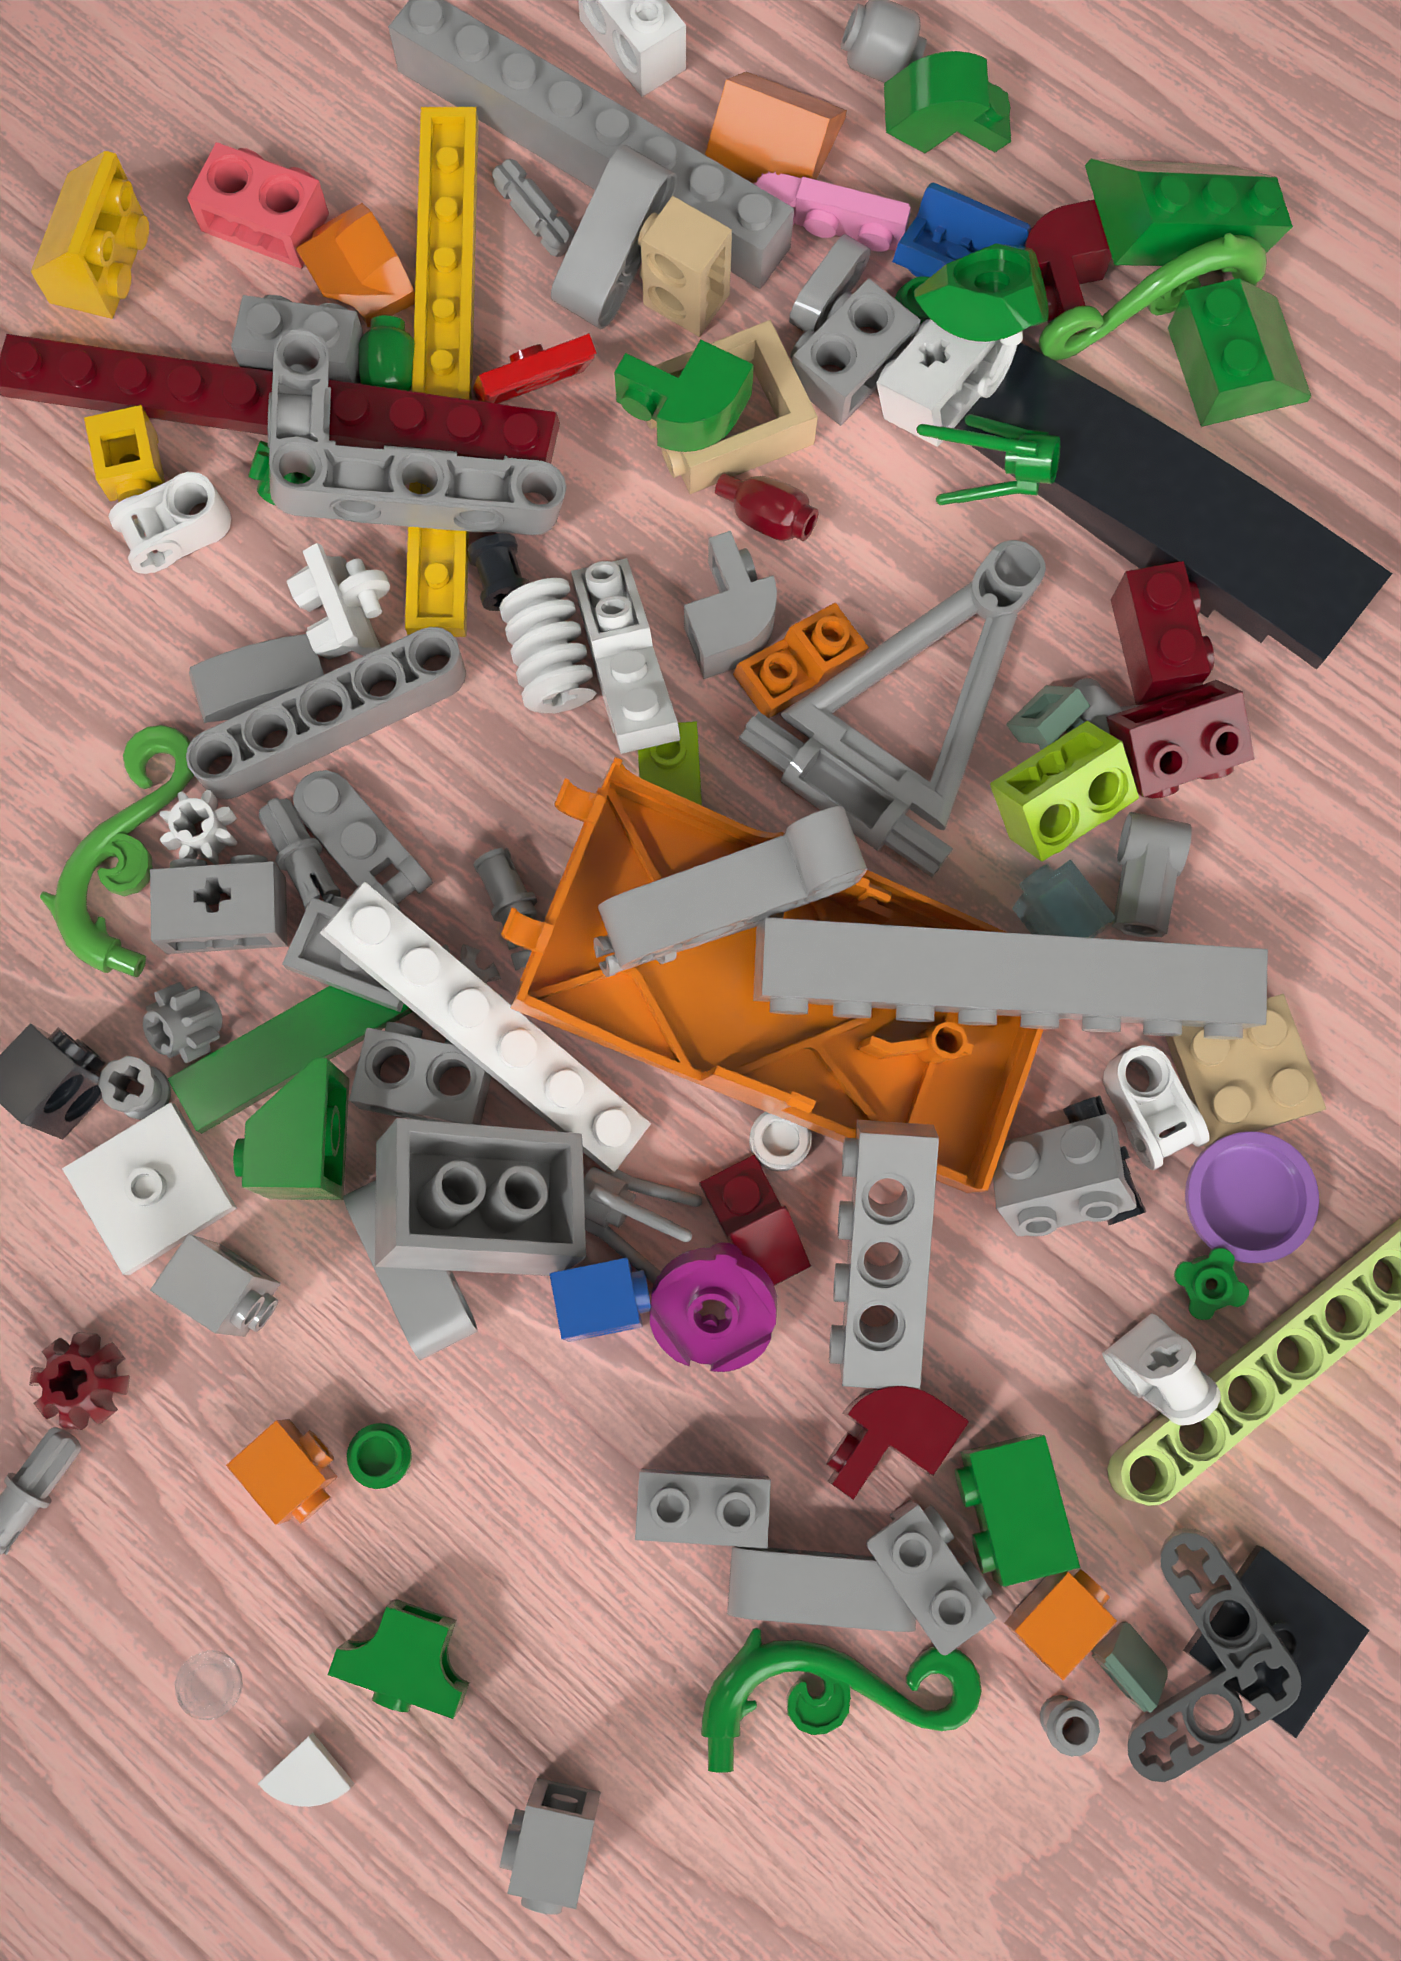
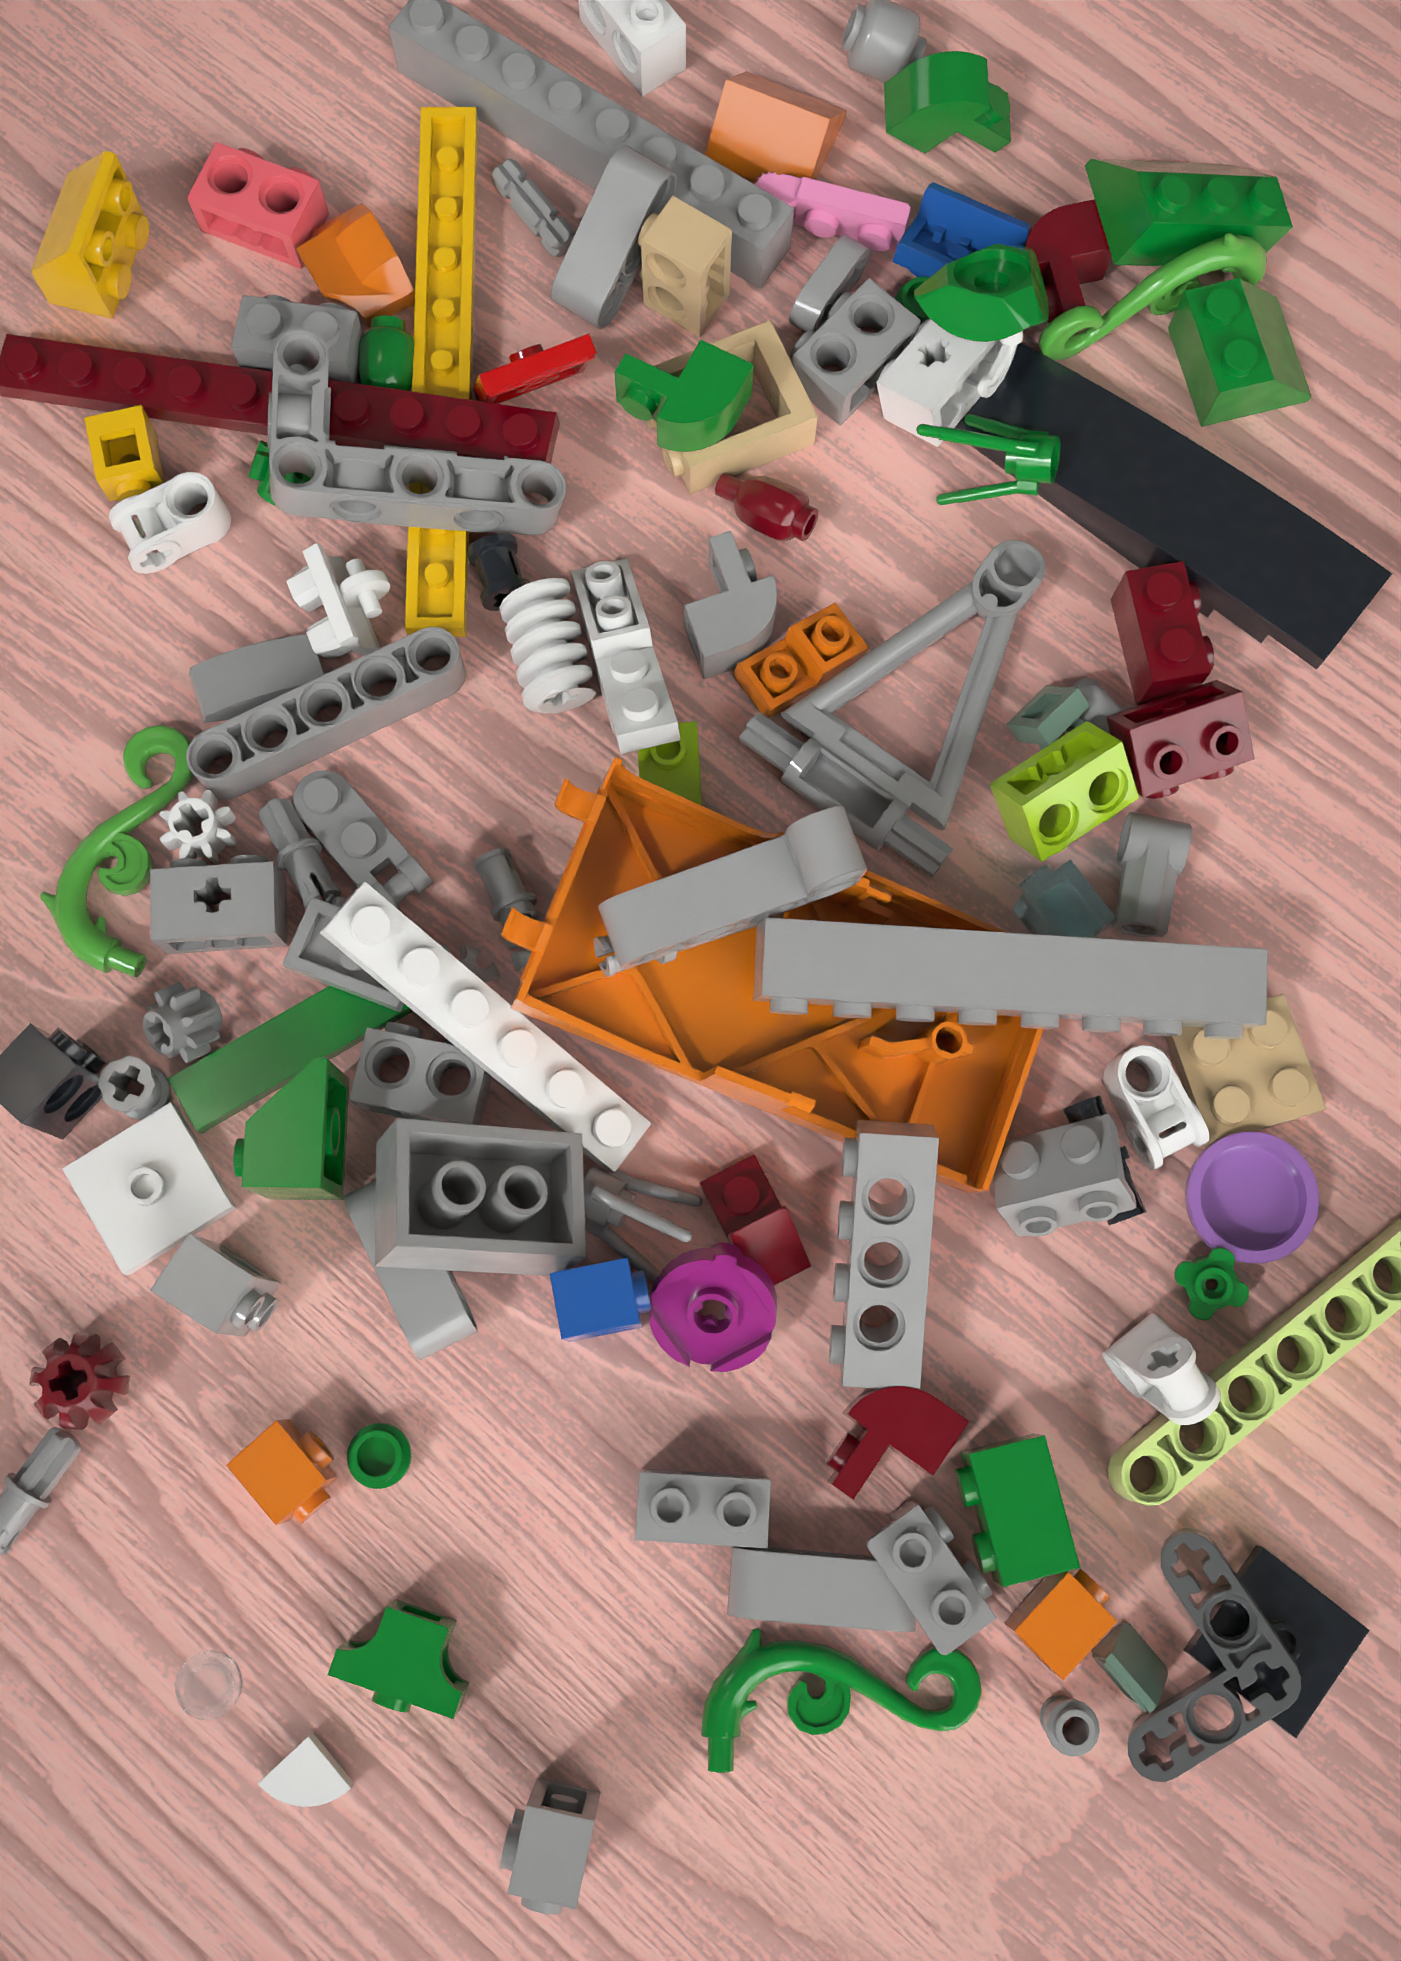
(778, 1142): white tile -> none

